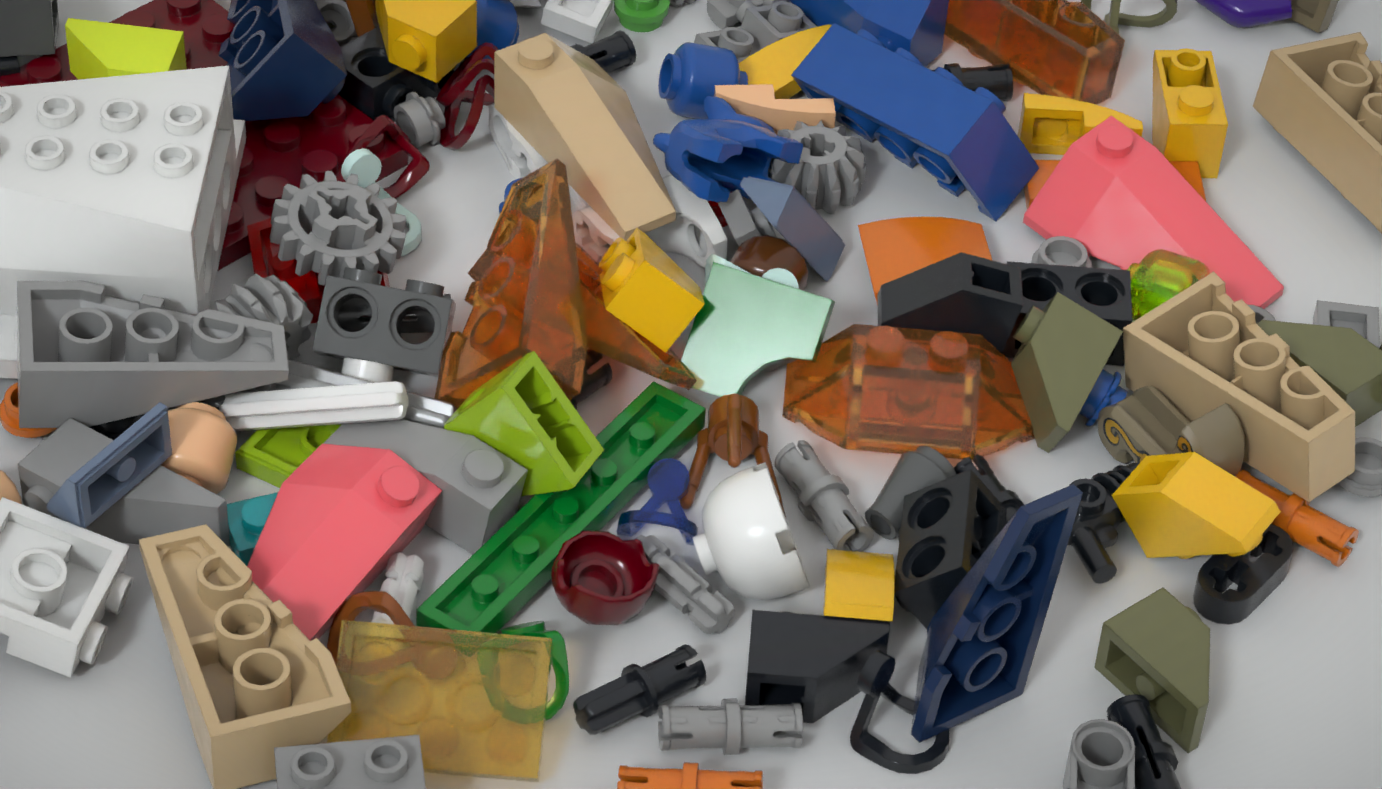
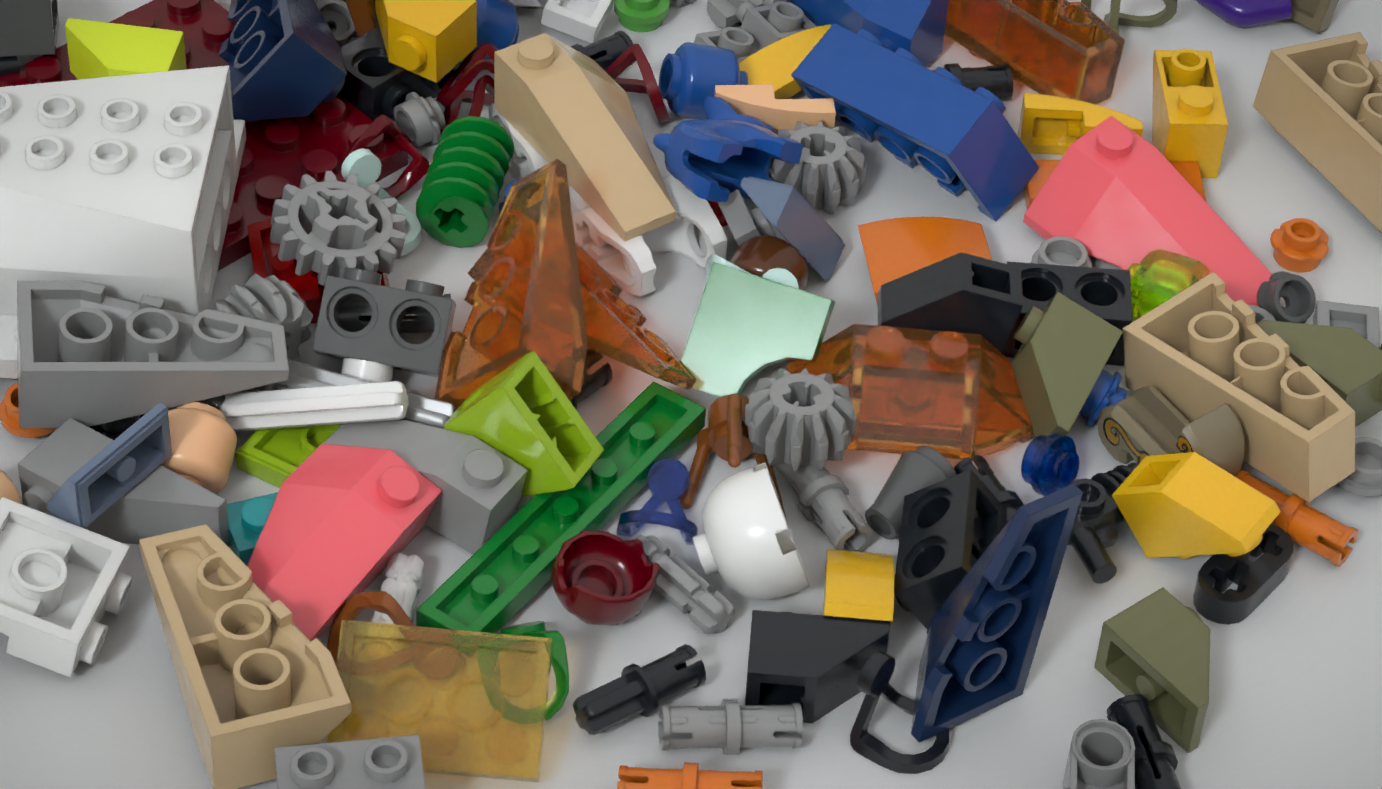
(464, 181): none -> green piece
(647, 85): none -> dark red piece
(648, 289): yellow slope -> none
(800, 419): none -> light grey gear
(1050, 463): none -> clear blue plate
(1296, 292): none -> dark grey plate
(1299, 245): none -> orange plate

